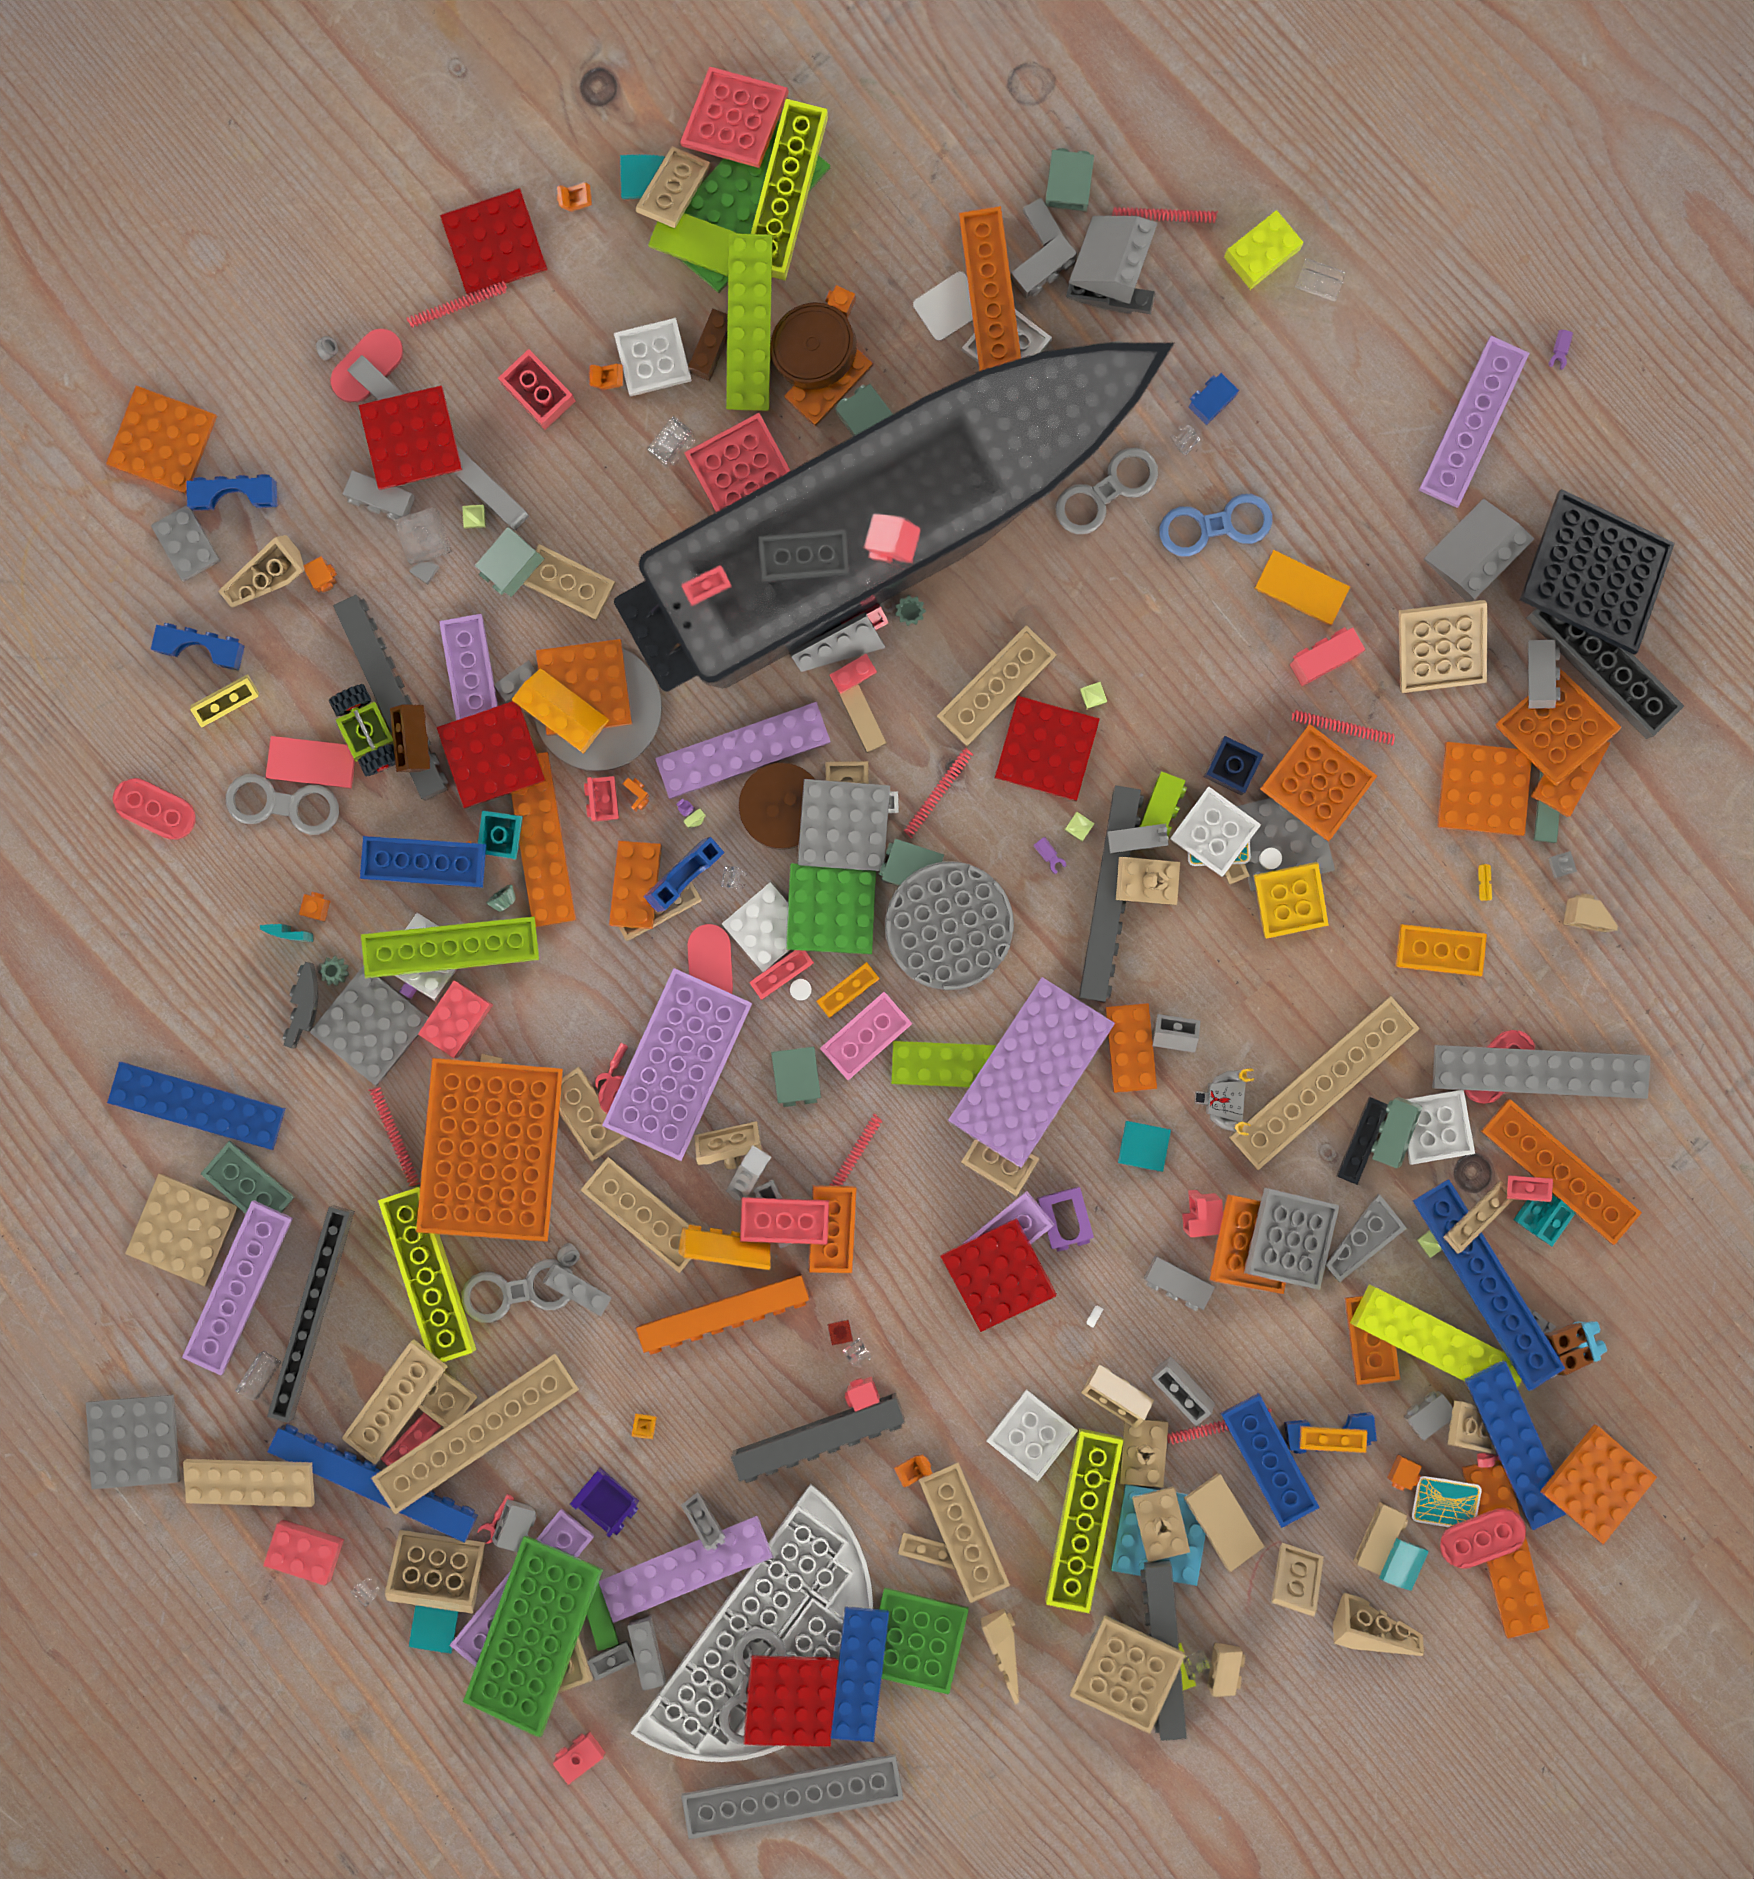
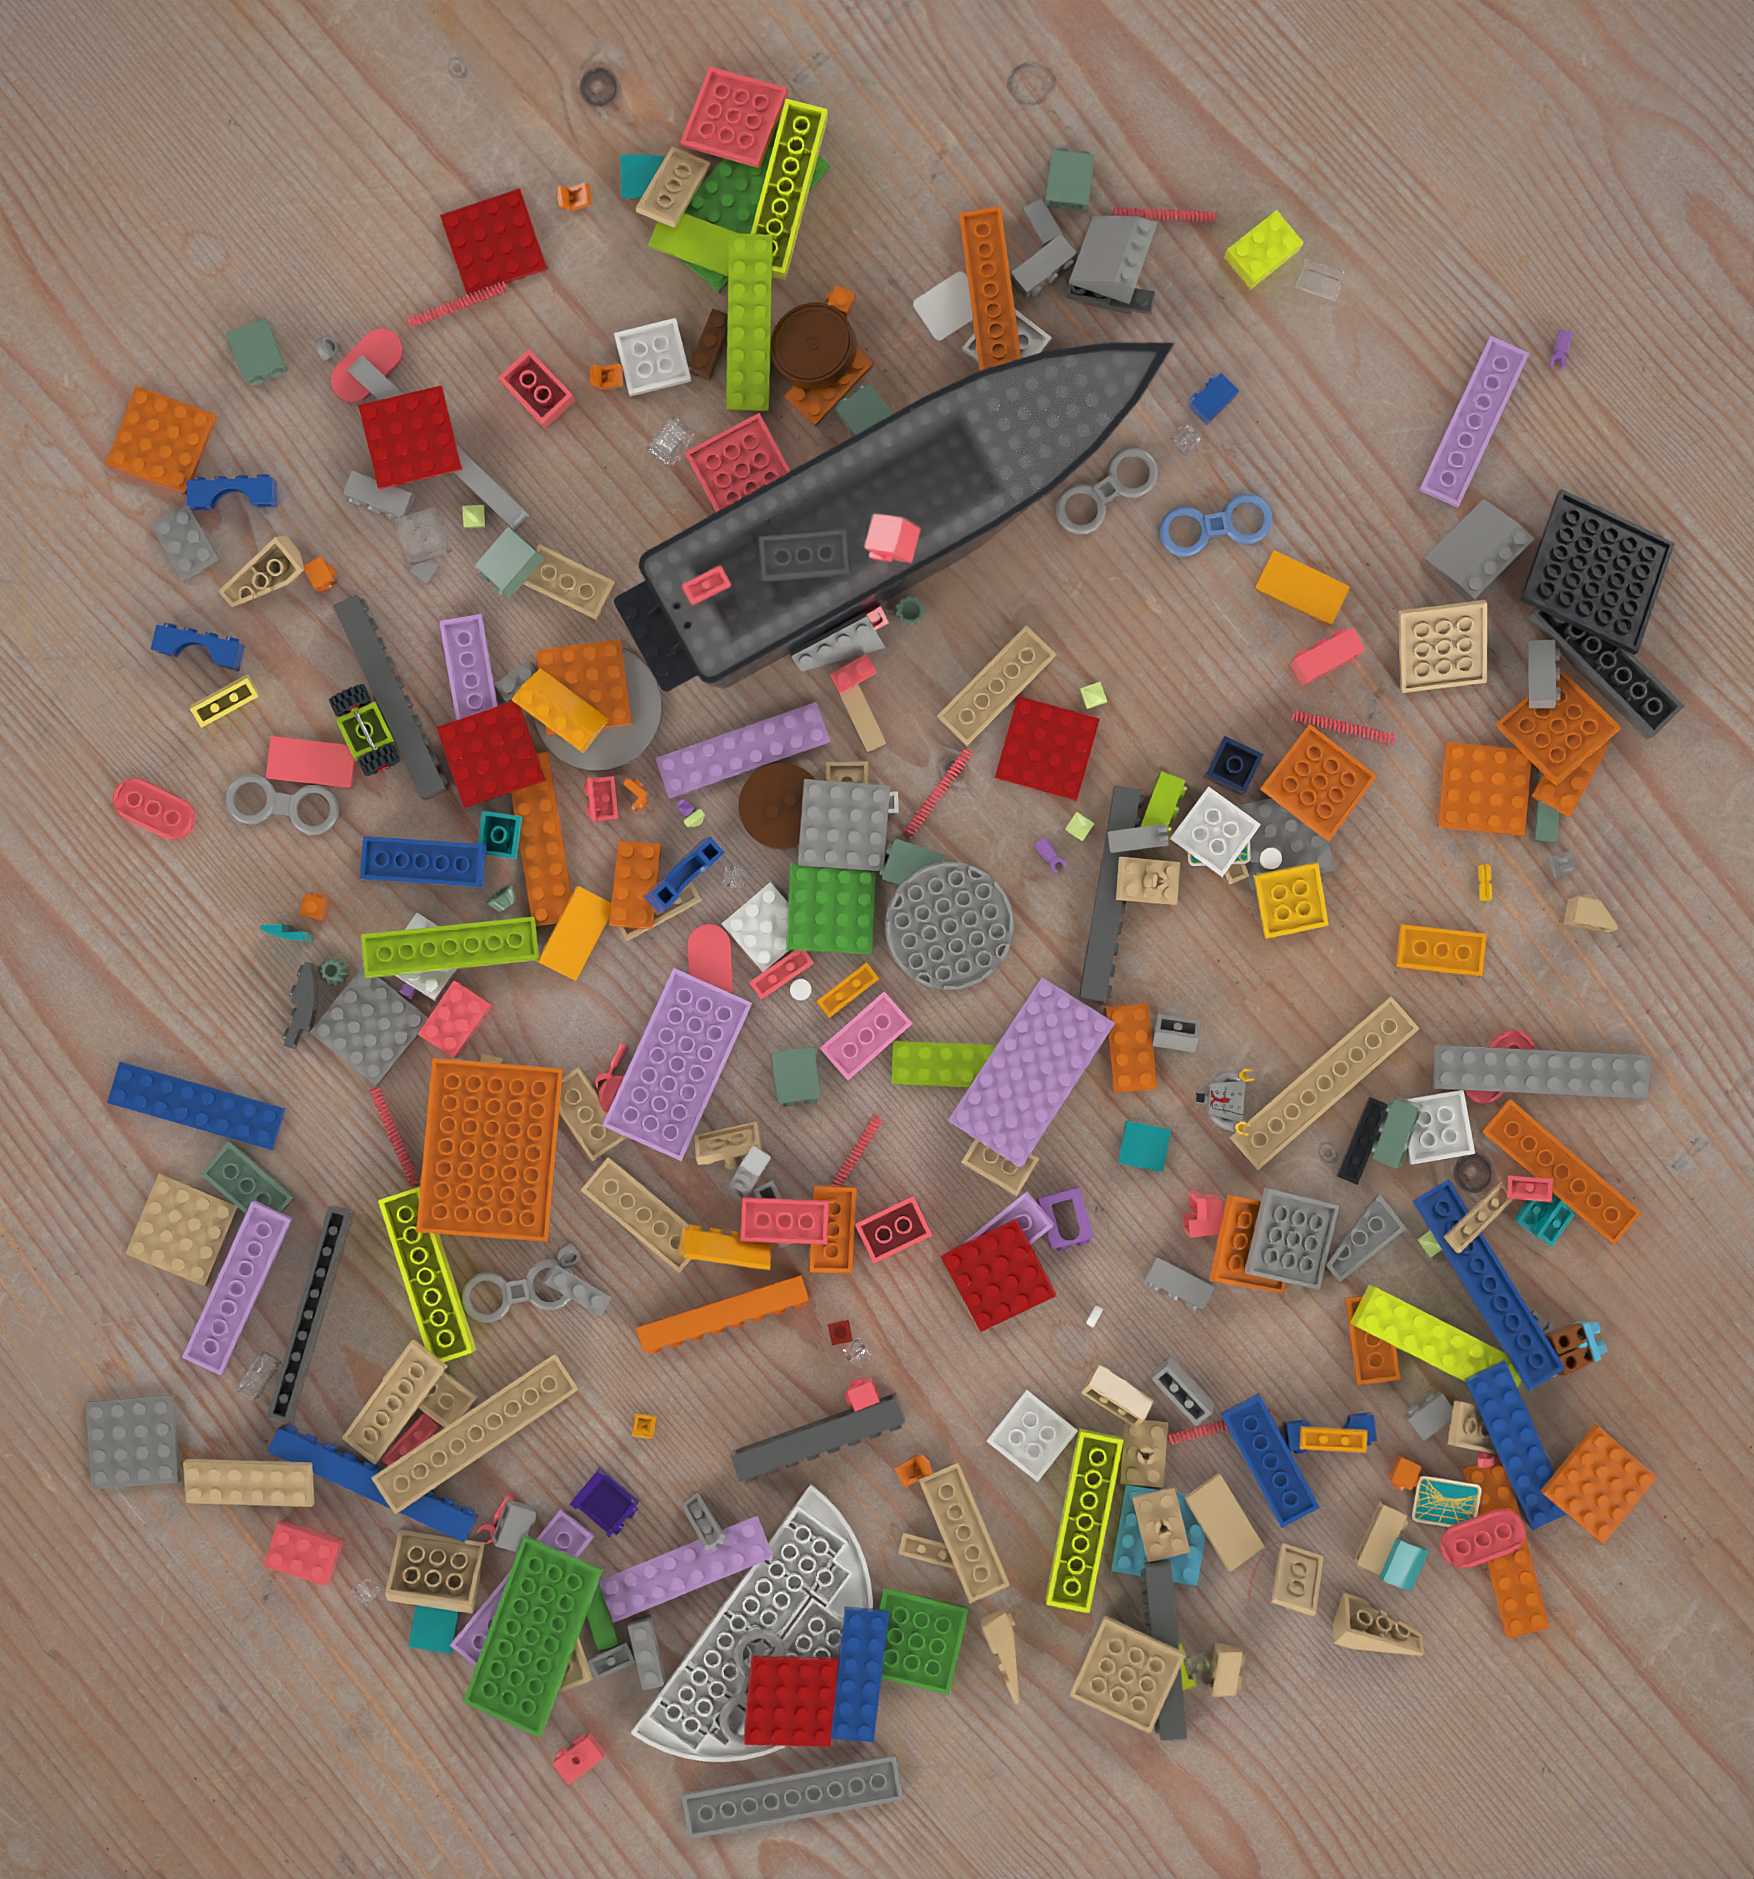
(257, 352): none -> sand green brick
(410, 738): reddish brown brick -> none
(576, 933): none -> light orange tile
(893, 1229): none -> coral brick

